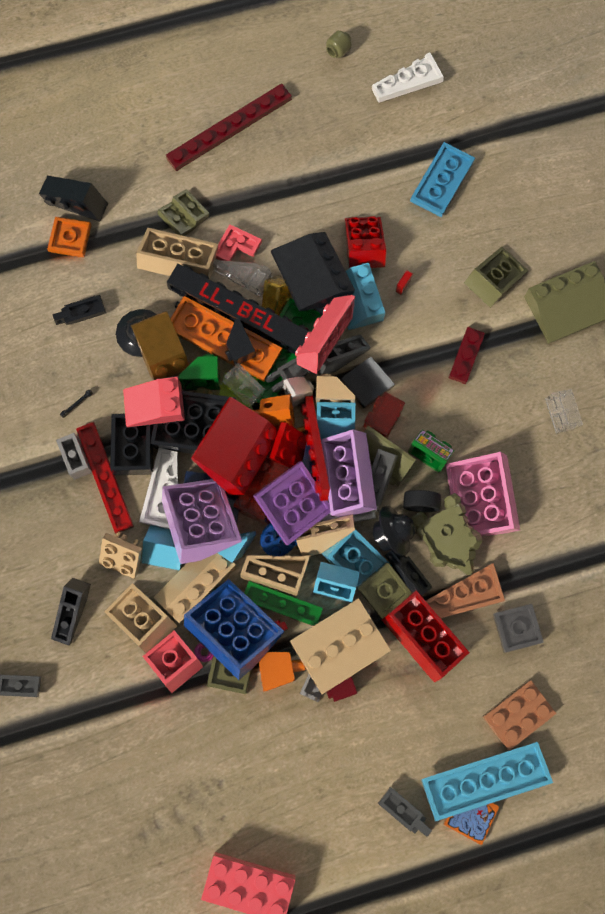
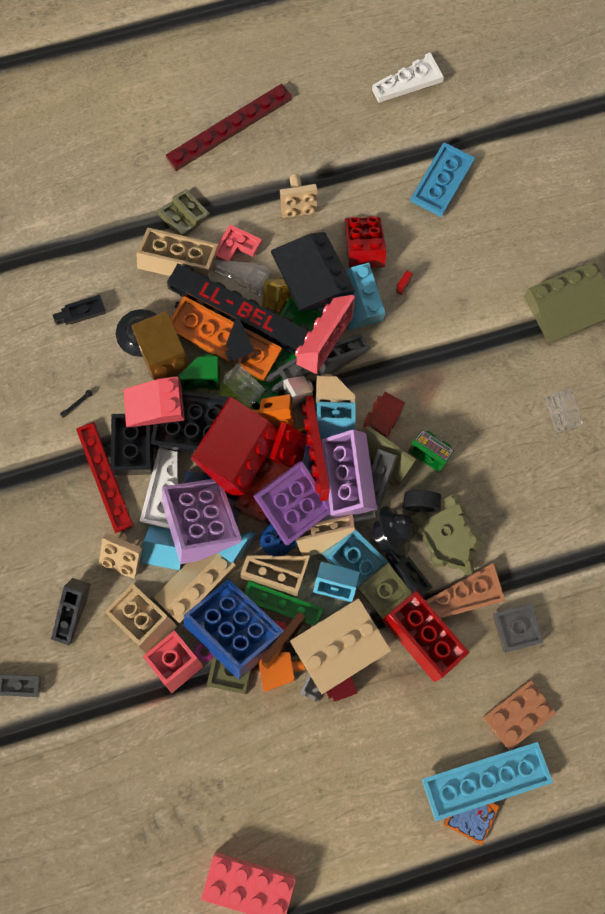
(69, 237): orange tile -> none
(74, 197): black wedge -> none
(74, 456): light grey brick -> none
(283, 640): none -> reddish brown tile
(298, 199): none -> tan plate
(338, 44): olive head -> none
(367, 382): black slope -> none
(404, 812): dark grey hinge -> none
(466, 355): dark red plate -> none
(486, 492): bright pink slope -> none
(495, 276): olive slope -> none

